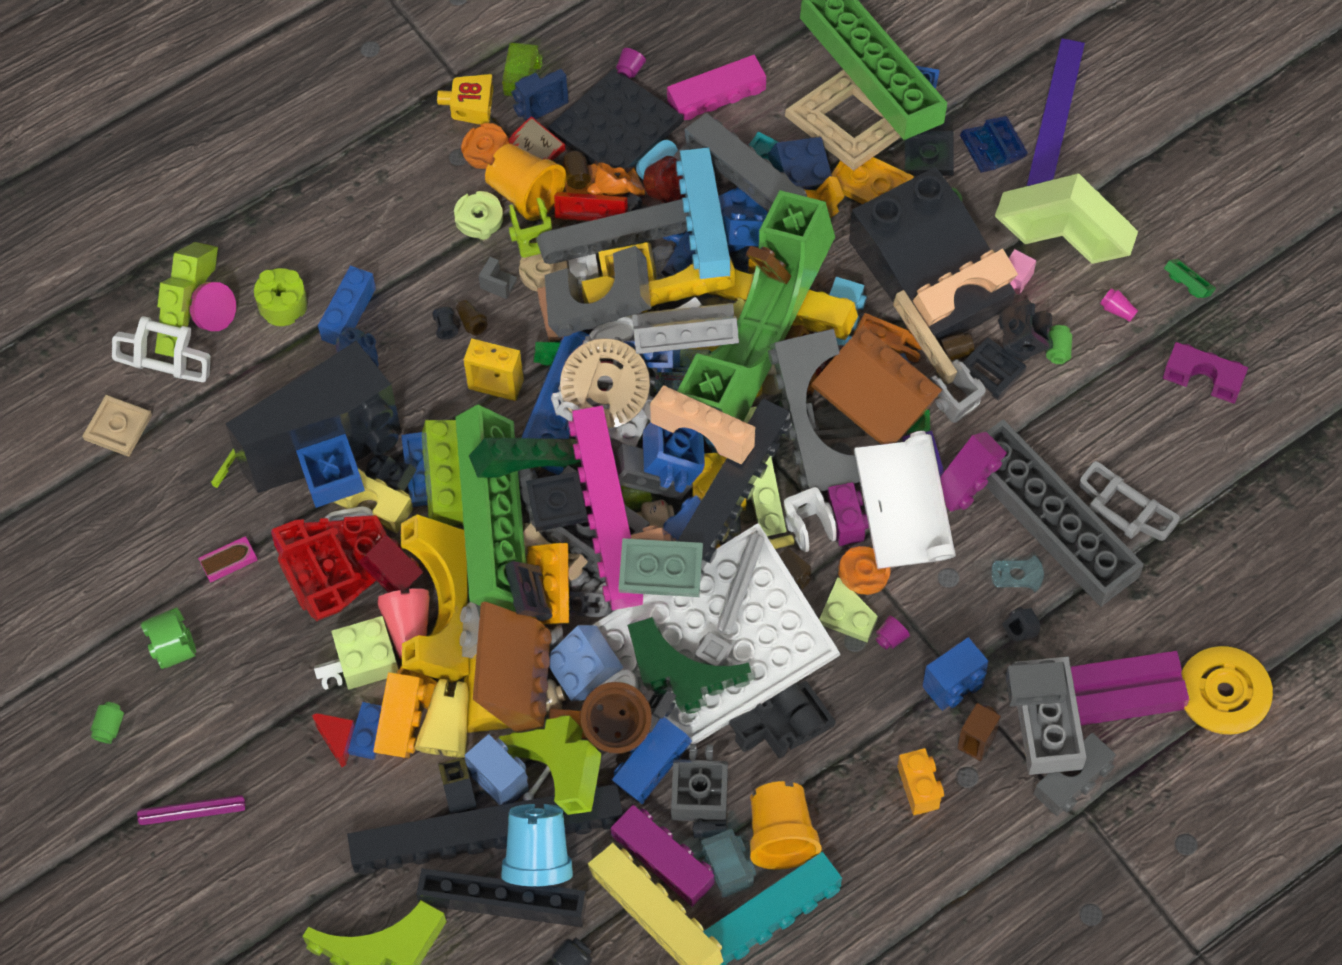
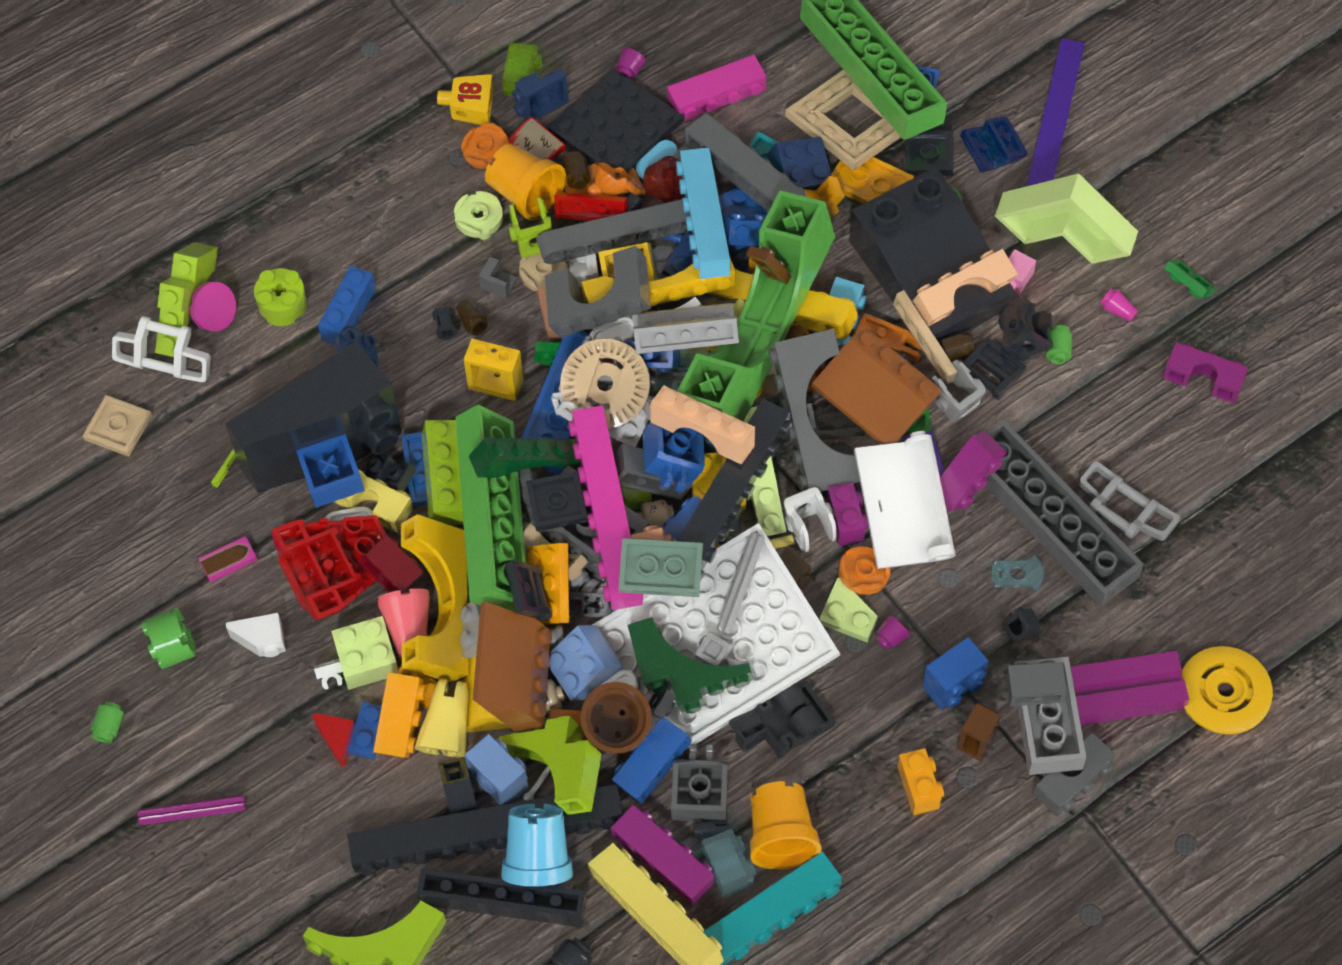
(259, 634): none -> white slope

